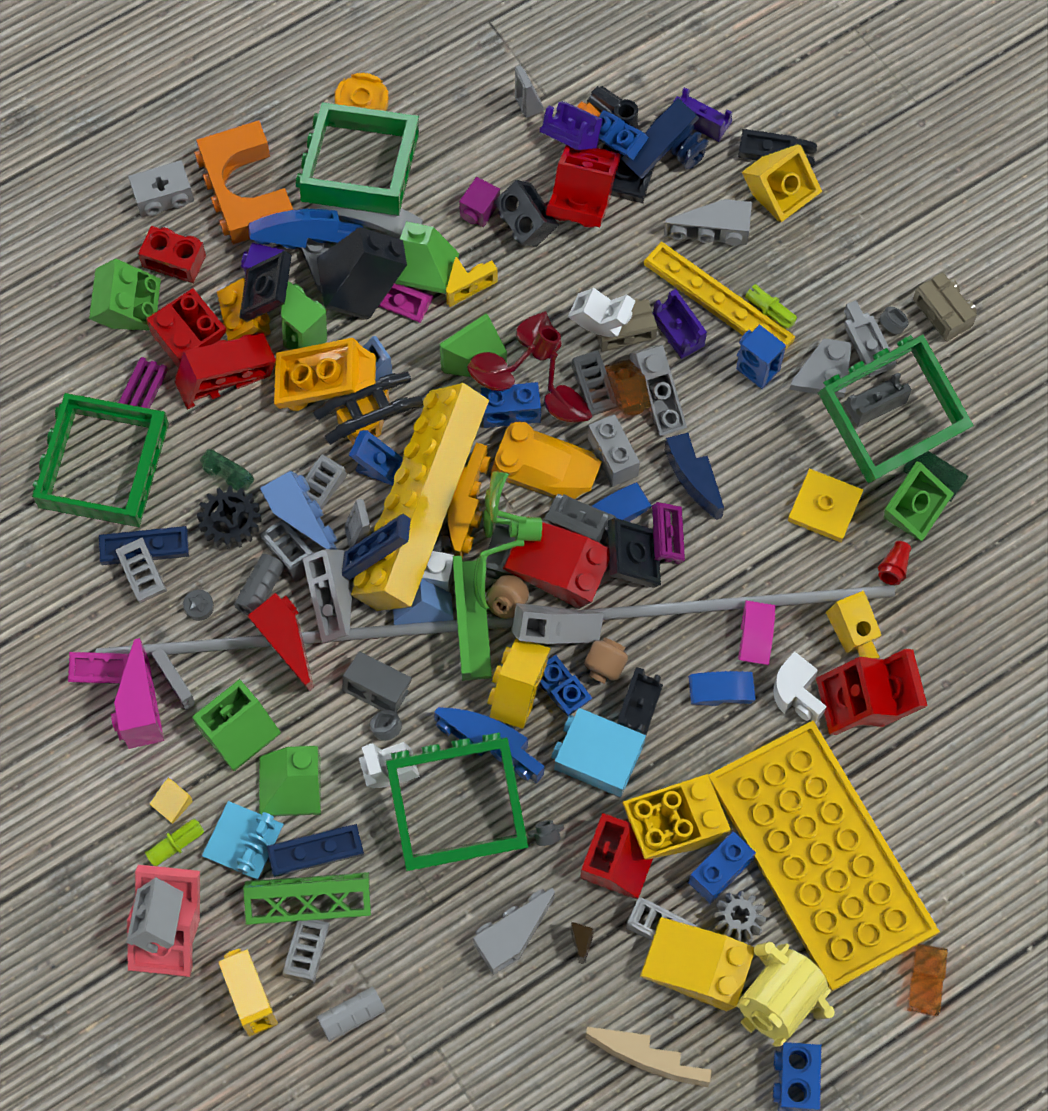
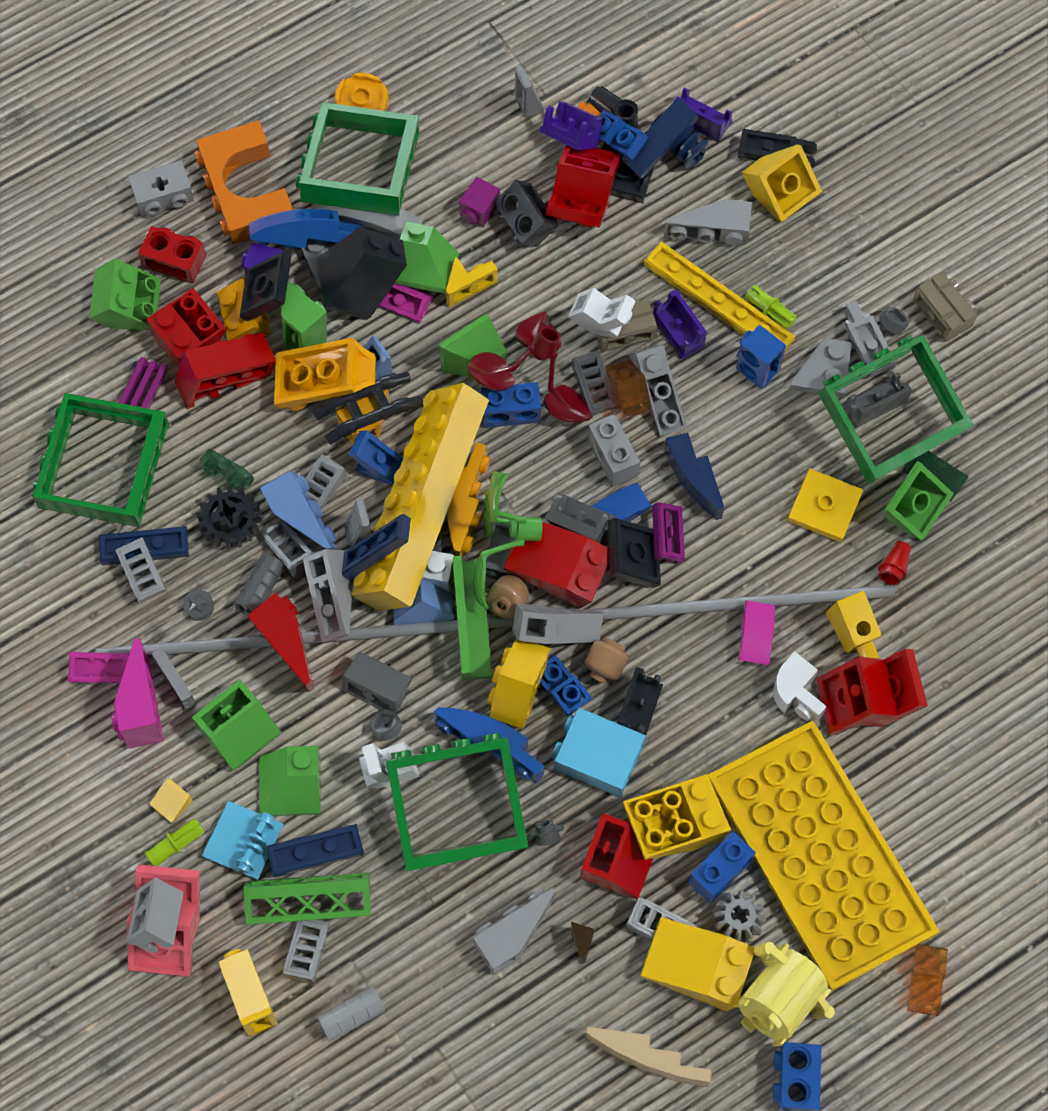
(545, 462): light orange slope -> none
(721, 687): blue slope -> none

